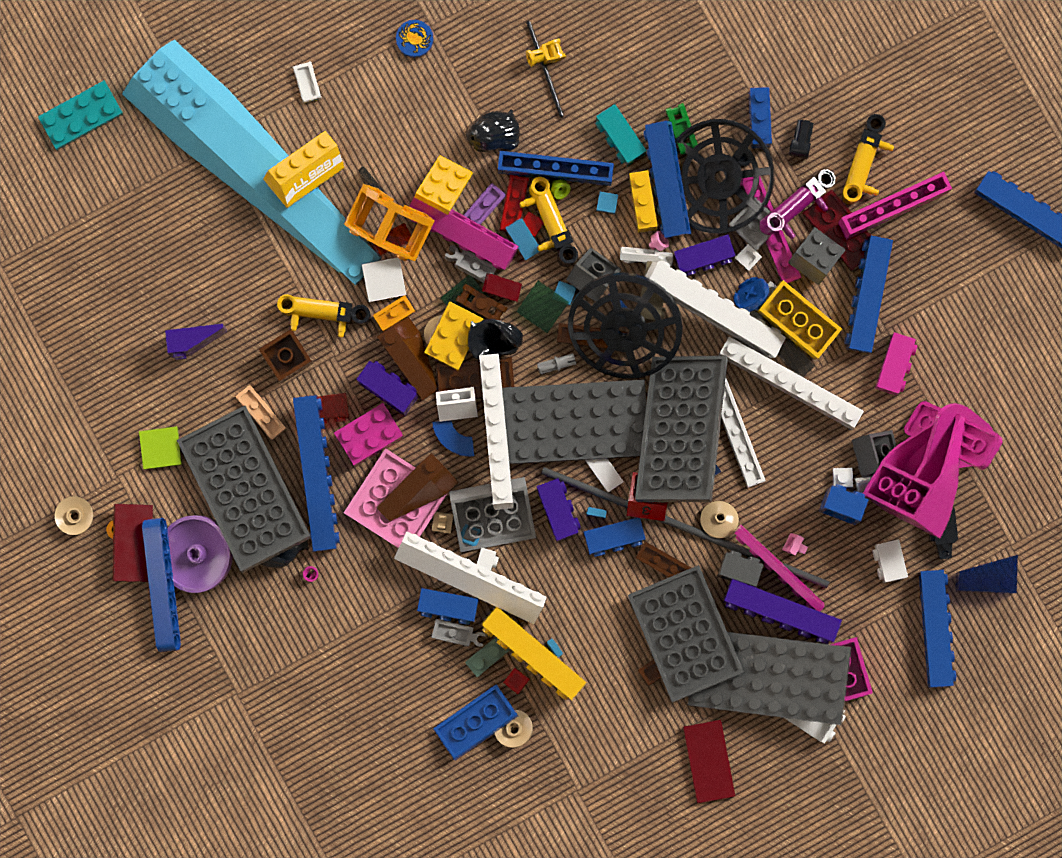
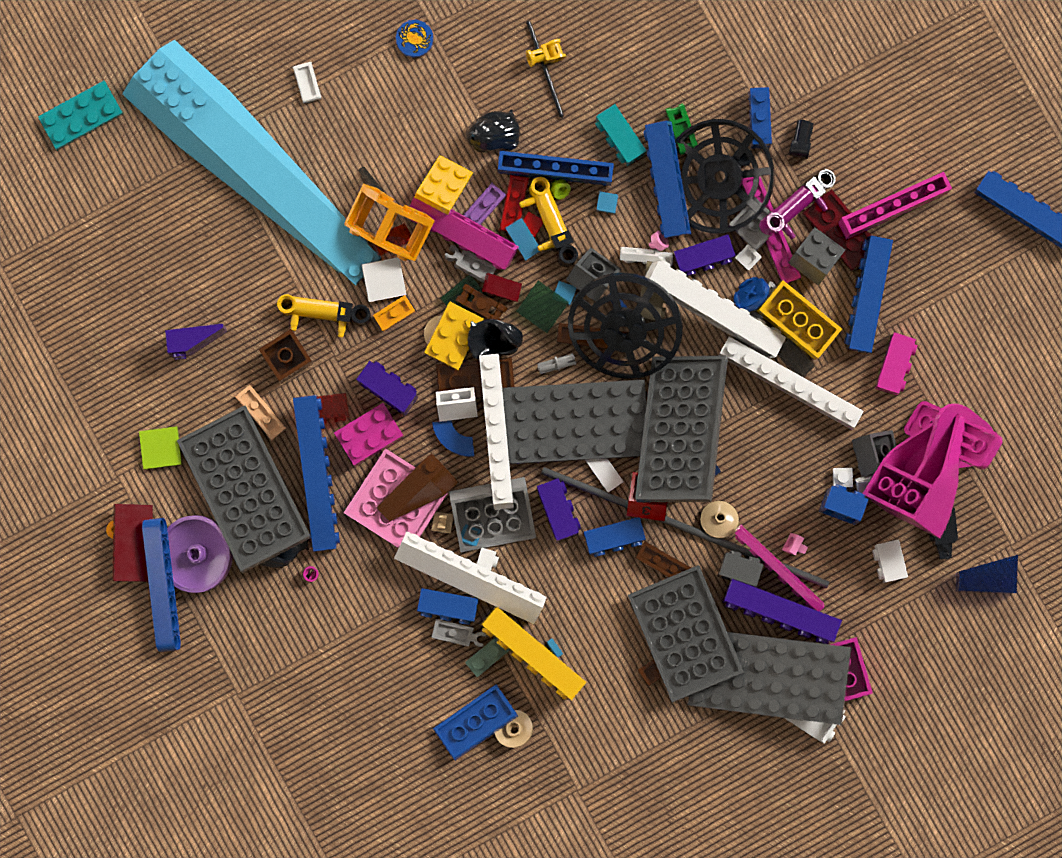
(64, 513): tan dish -> none
(305, 169): yellow slope -> none
(407, 350): reddish brown wedge -> none
(516, 681): red tile -> none
(598, 513): dark azure tile -> none
(643, 201): yellow brick -> none
(709, 761): dark red tile -> none
(740, 440): white tile -> none
(863, 160): yellow piece -> none
(936, 628): blue brick -> none

